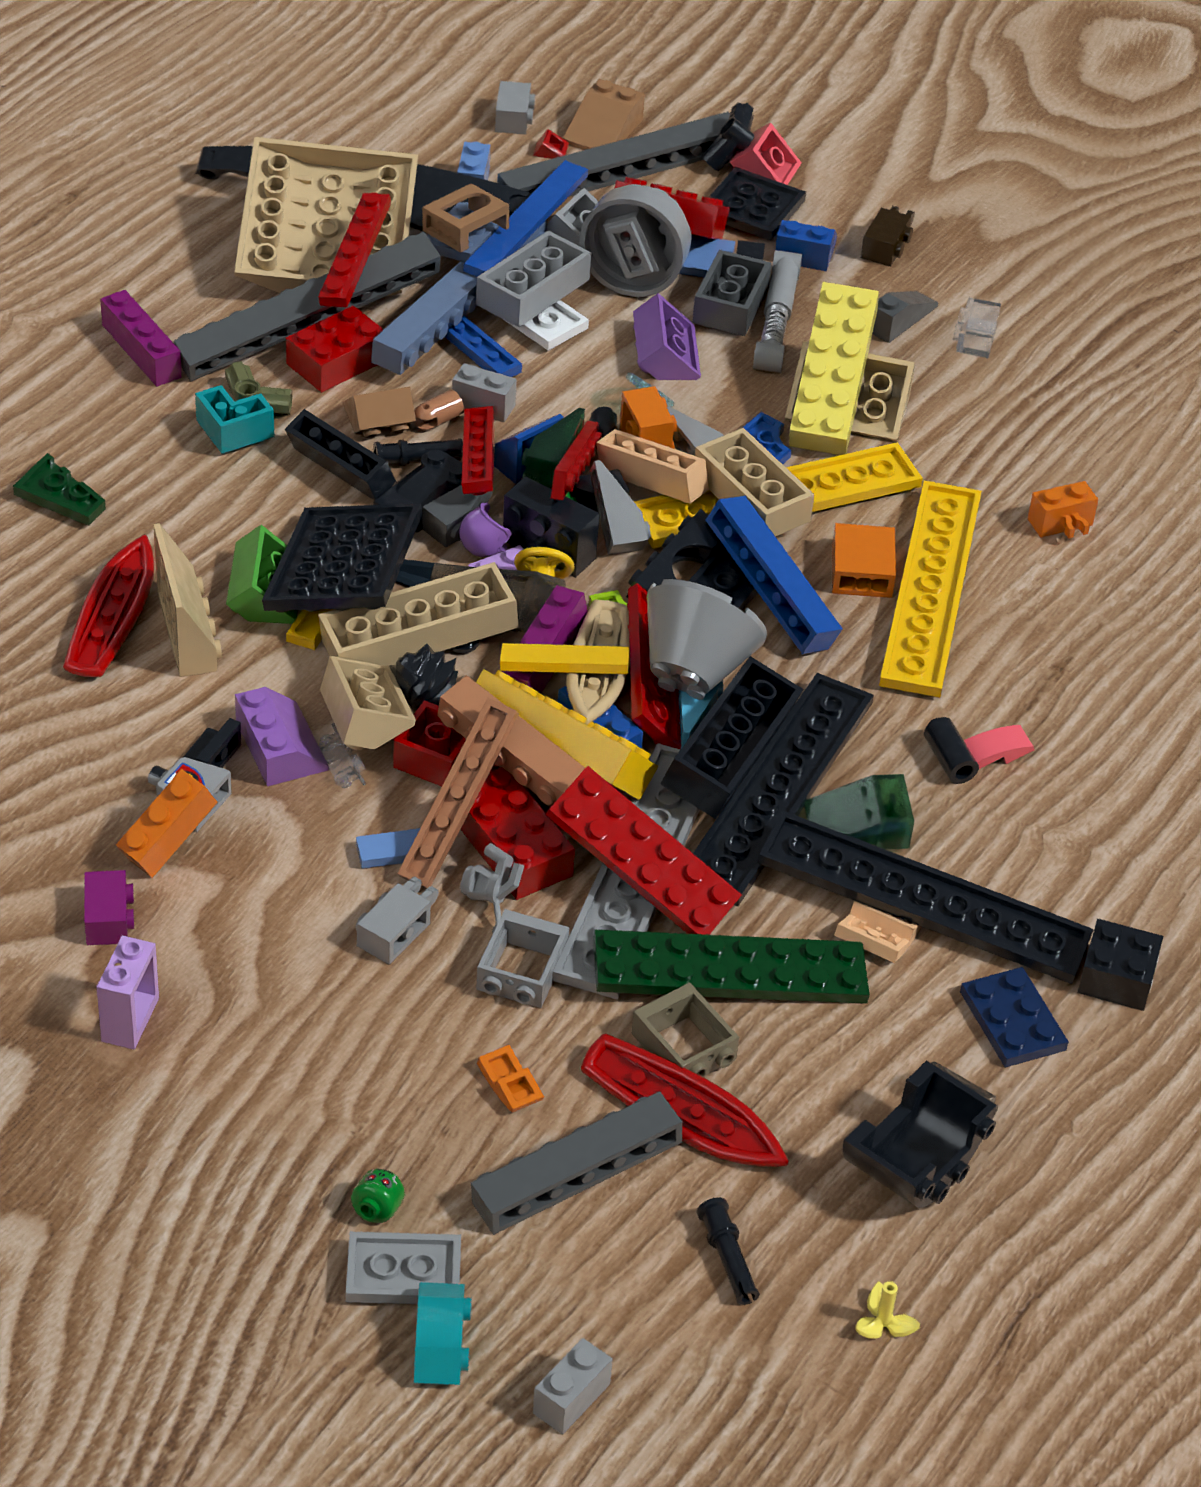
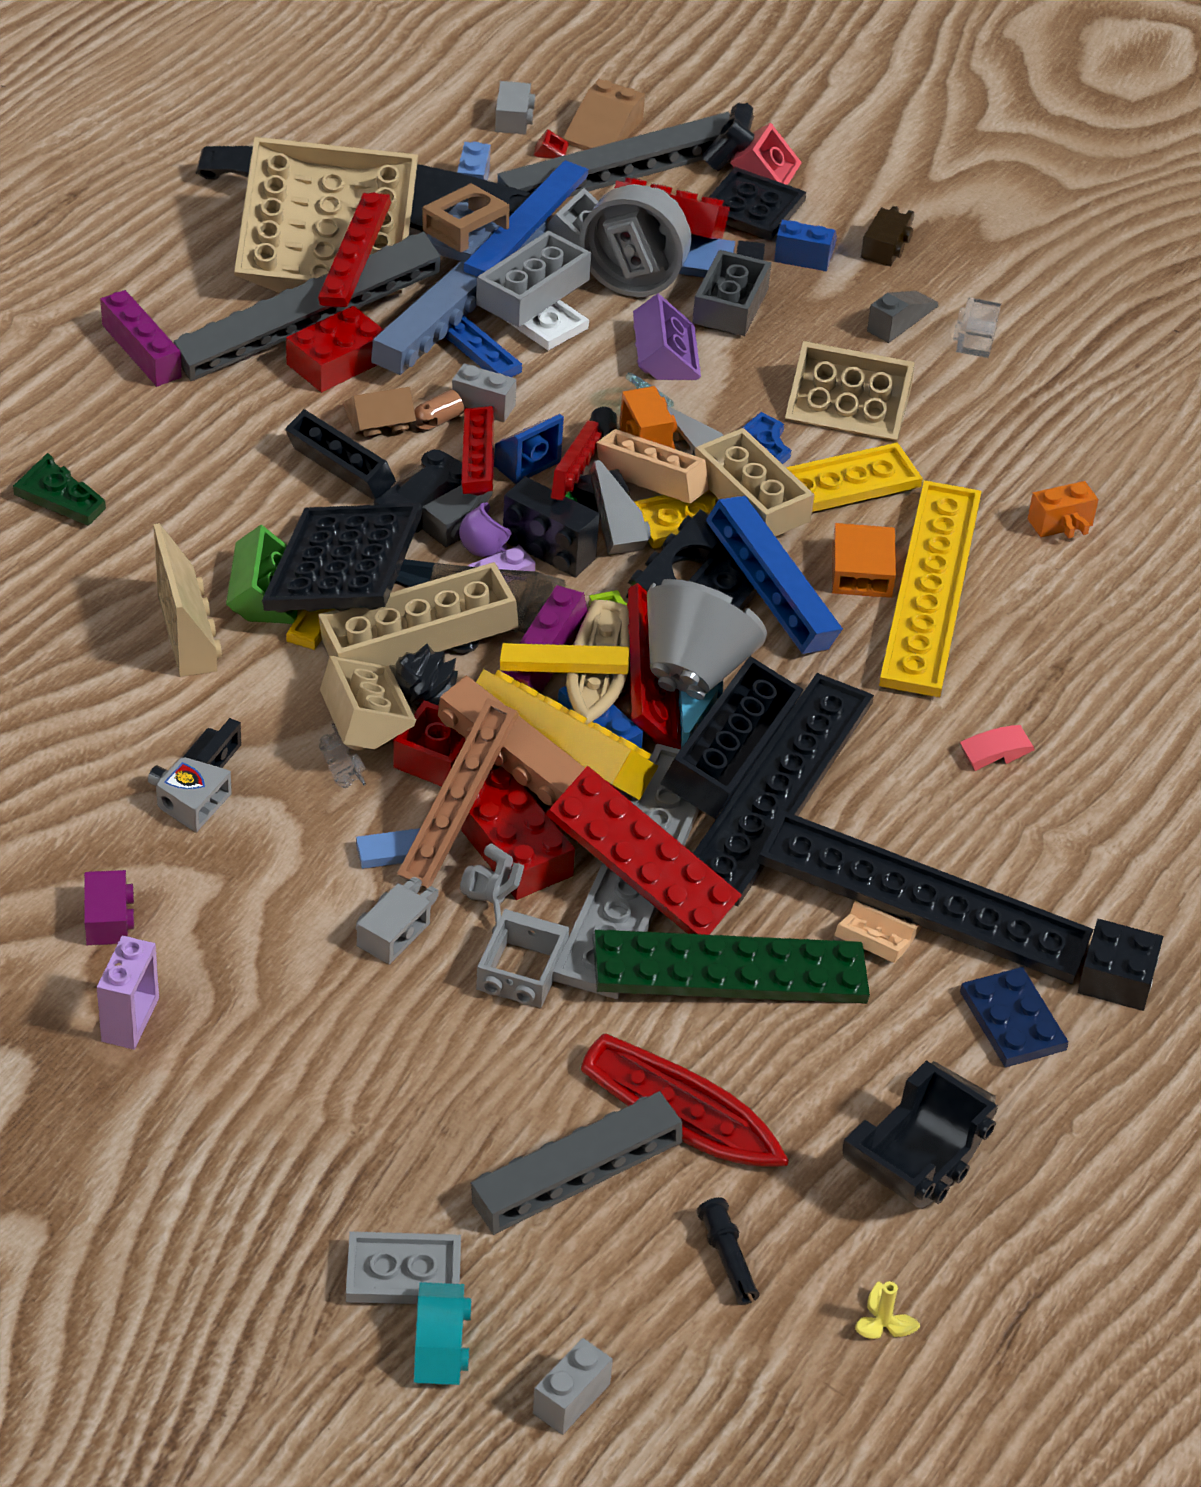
(111, 609): red piece -> none
(166, 823): orange brick -> none
(232, 422): teal brick -> none
(243, 385): olive piece -> none
(278, 736): medium lavender slope -> none
(378, 1195): green head -> none
(404, 452): black pin -> none
(509, 1080): orange slope -> none
(525, 562): yellow piece -> none
(550, 448): clear green slope -> none
(674, 1008): dark tan window -> none
(777, 311): light grey piece -> none
(833, 368): light yellow brick -> none
(867, 809): clear green slope -> none
(951, 750): black brick -> none

